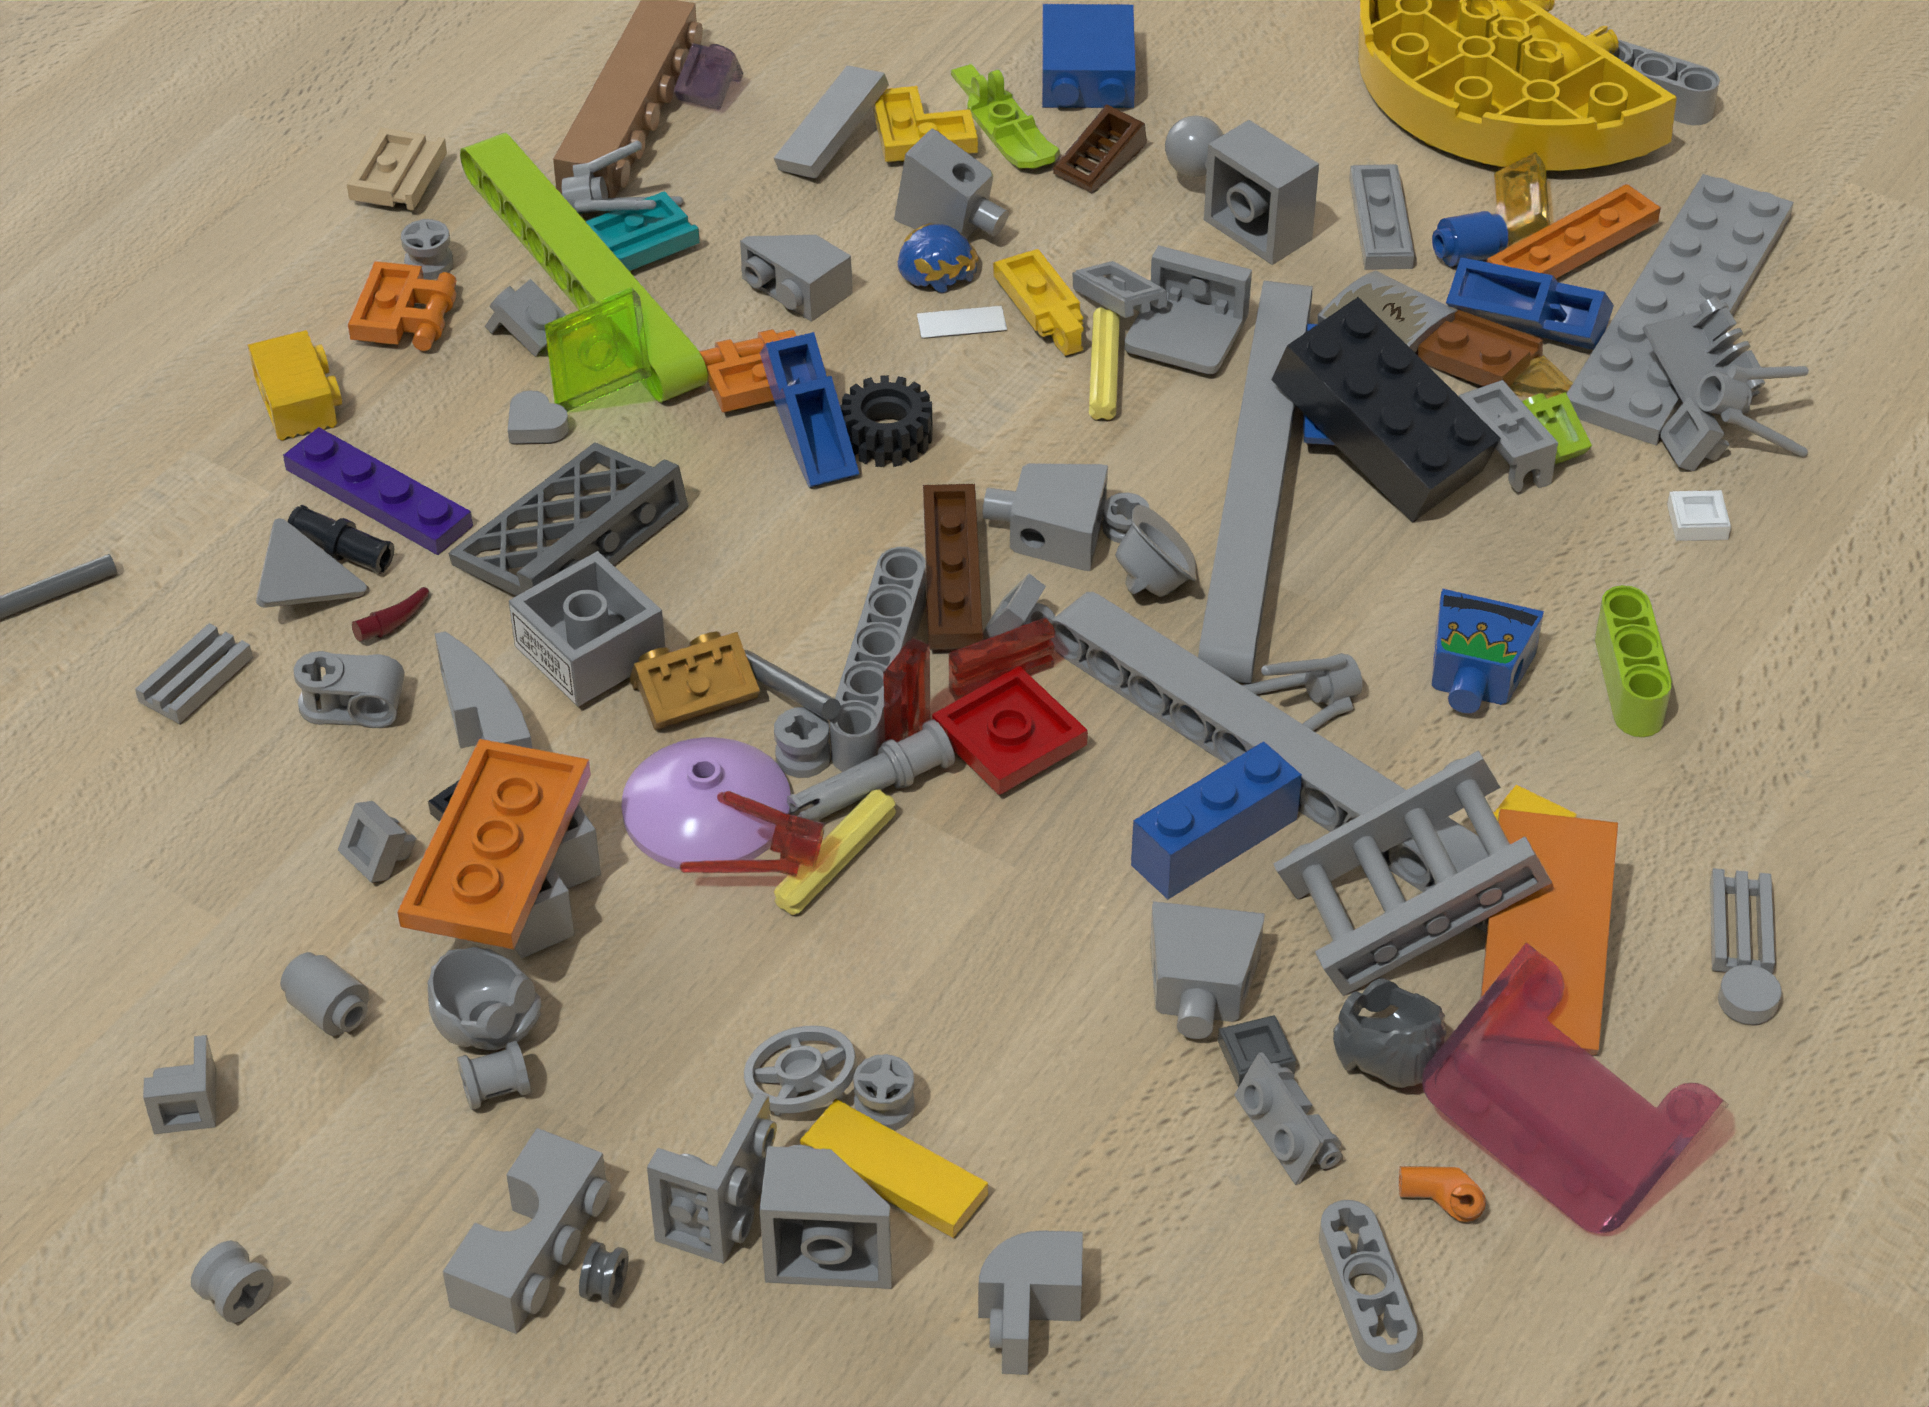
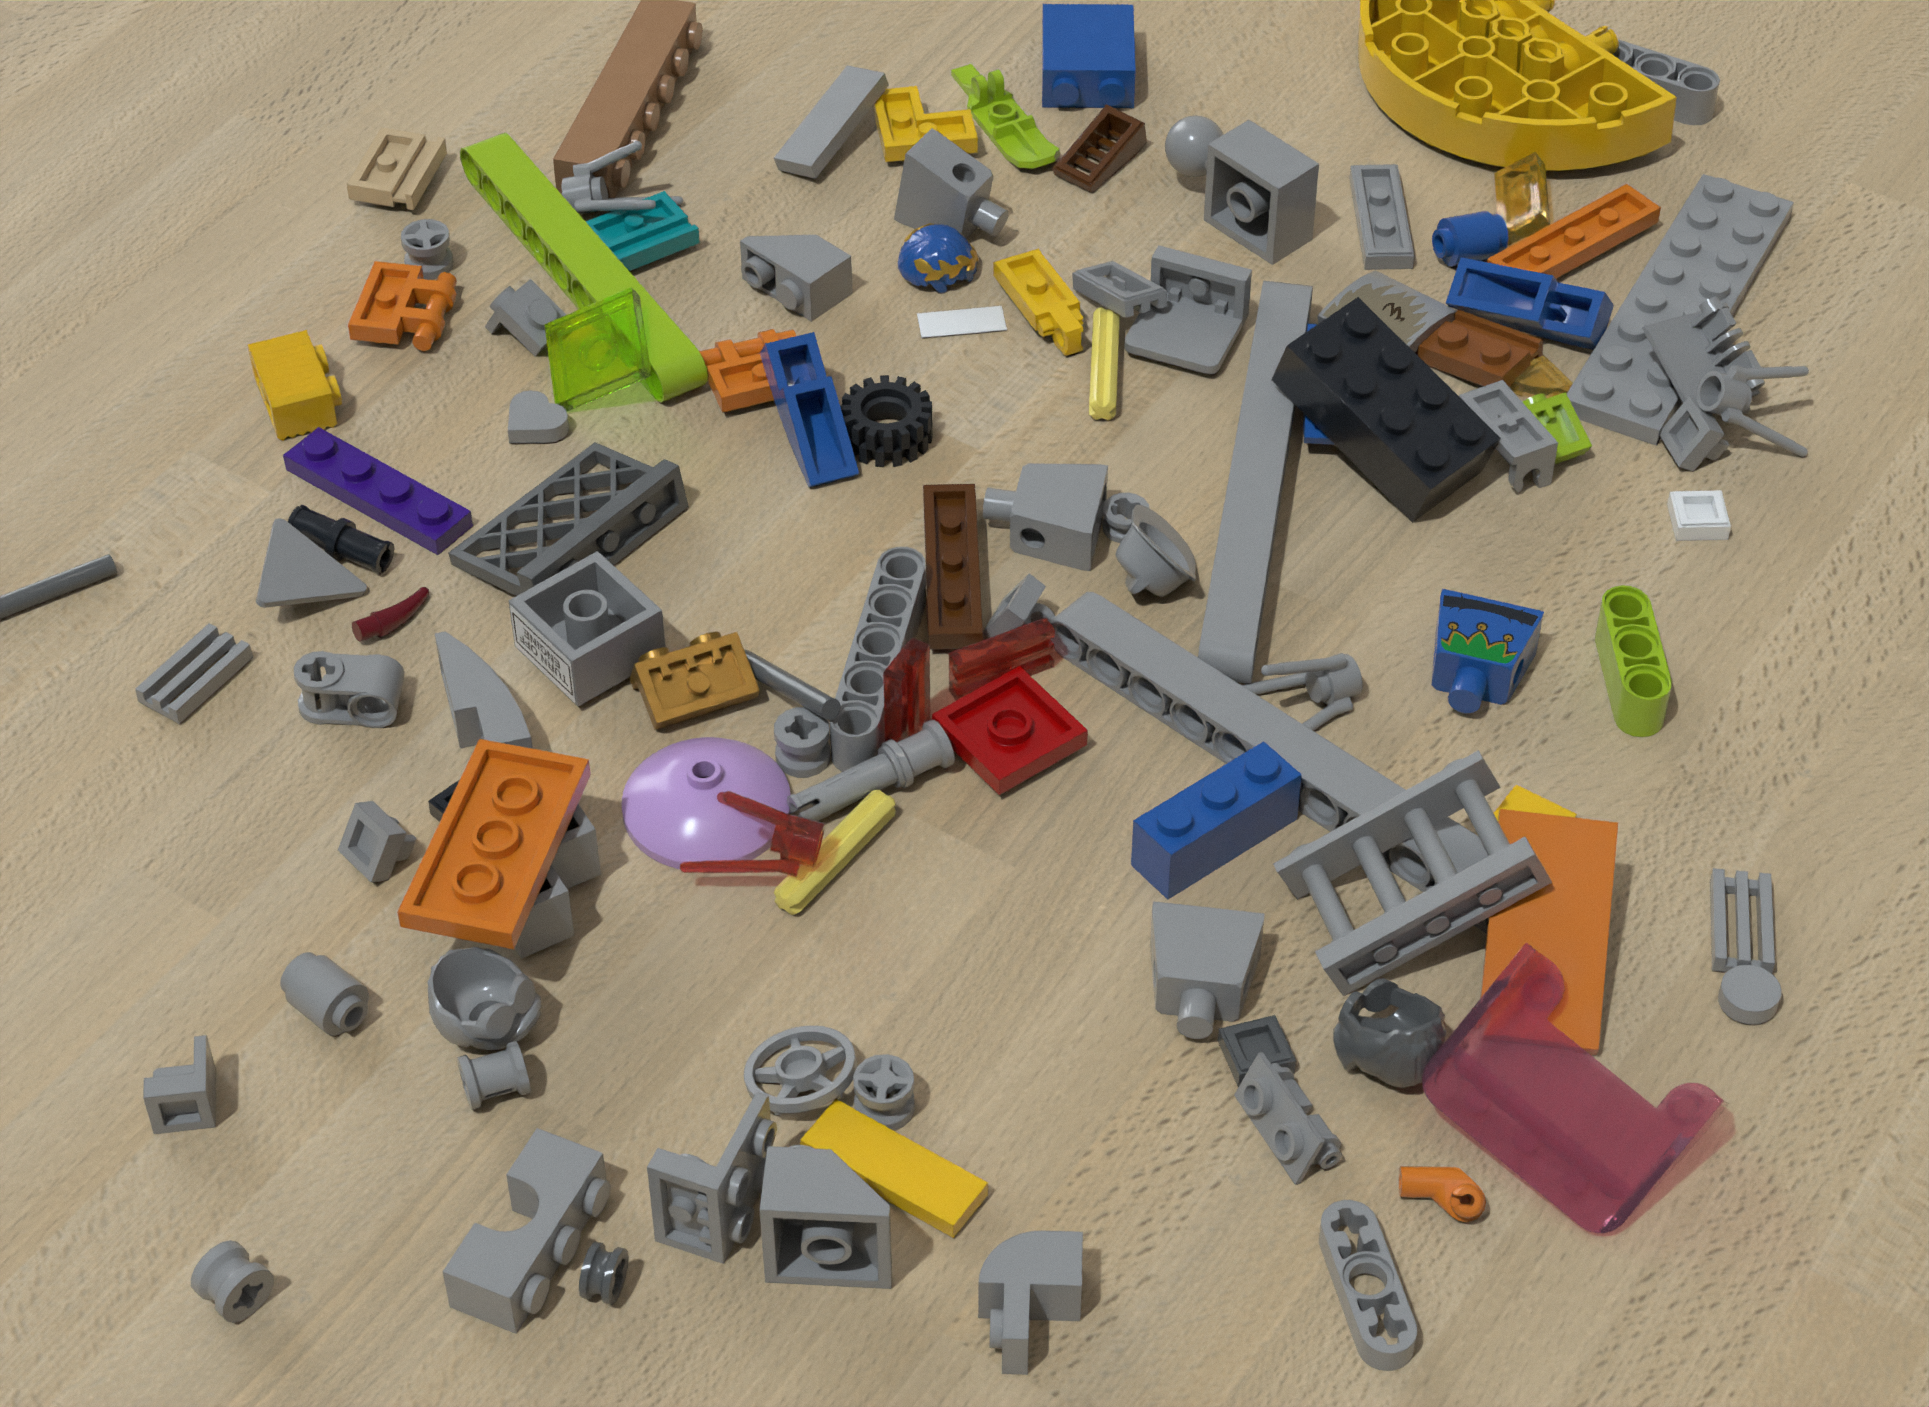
(708, 75): clear purple bracket -> none

